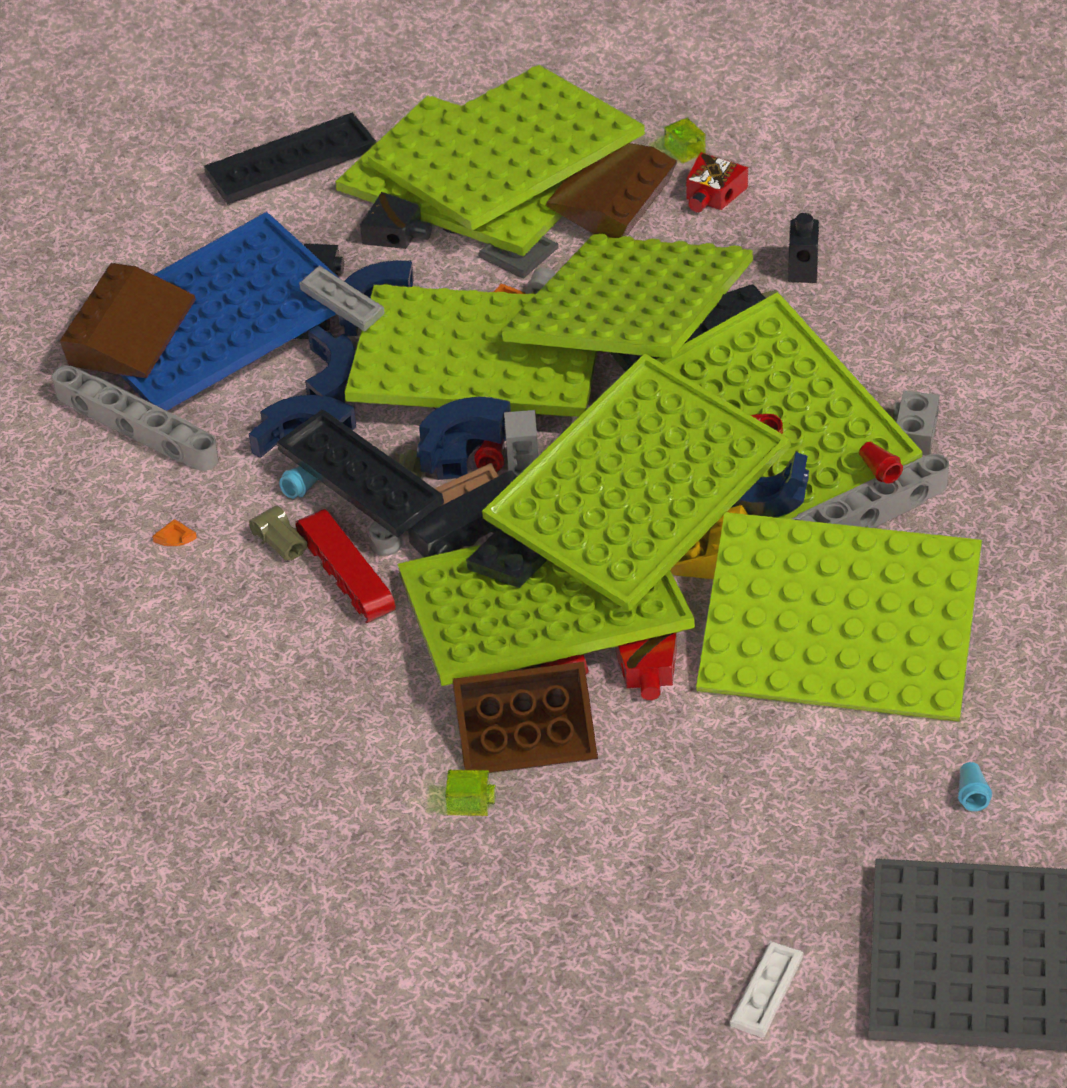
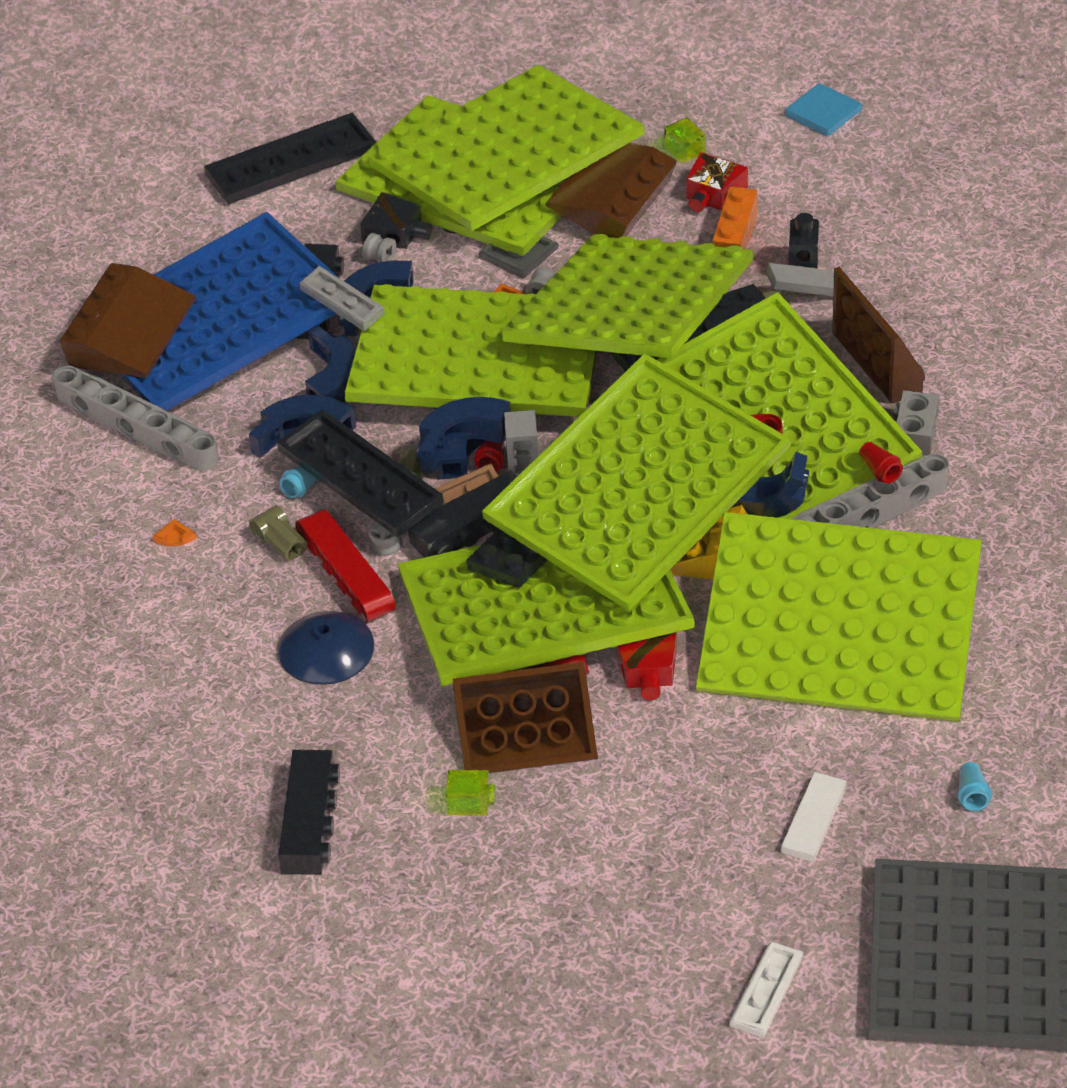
(307, 812): none -> black brick
(326, 647): none -> dark blue dish
(378, 249): none -> light grey wheel
(737, 218): none -> orange brick
(801, 279): none -> light grey tile
(814, 817): none -> white tile
(823, 109): none -> dark azure tile
(873, 341): none -> reddish brown slope

